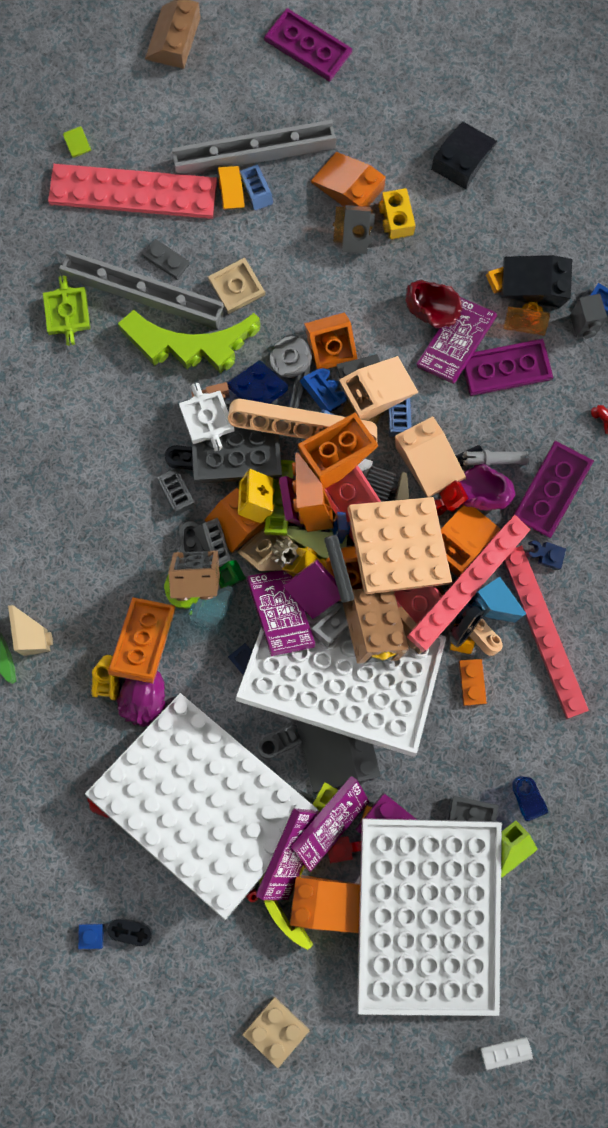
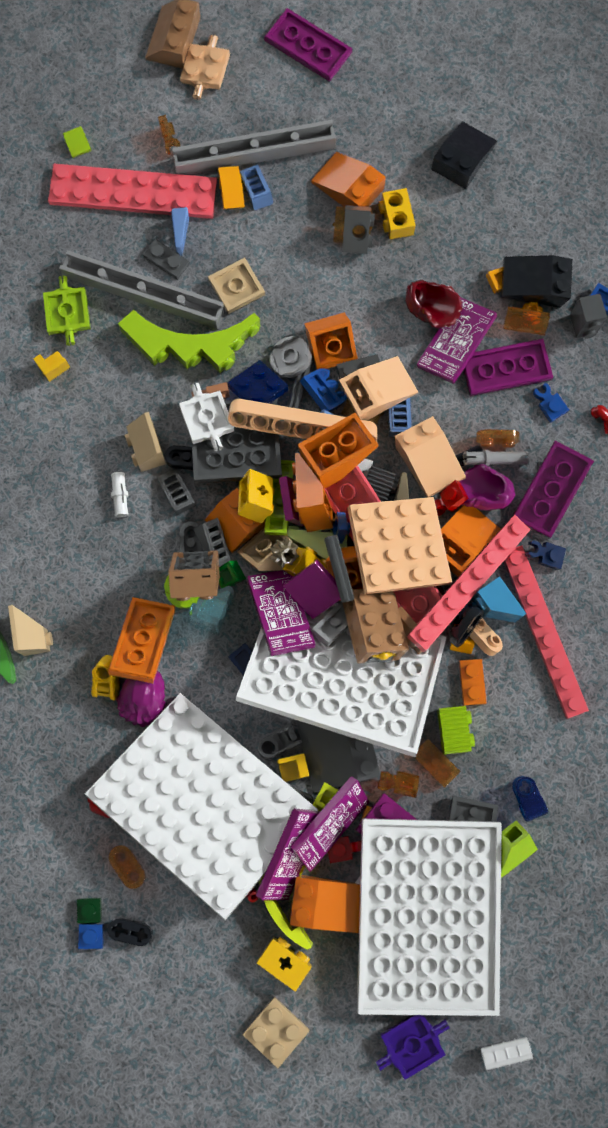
(52, 365): none -> yellow panel
(89, 910): none -> dark green plate
(119, 494): none -> white pin
(126, 867): none -> clear orange plate
(145, 443): none -> tan slope
(167, 131): none -> clear orange plate
(180, 222): none -> medium blue slope
(205, 66): none -> light nougat plate
(289, 975): none -> yellow brick
(293, 767): none -> yellow panel
(402, 782): none -> clear orange plate
(412, 1045): none -> dark purple plate
(436, 763): none -> clear orange plate
(455, 730): none -> lime brick
(489, 437): none -> clear orange plate
(551, 406): none -> blue plate

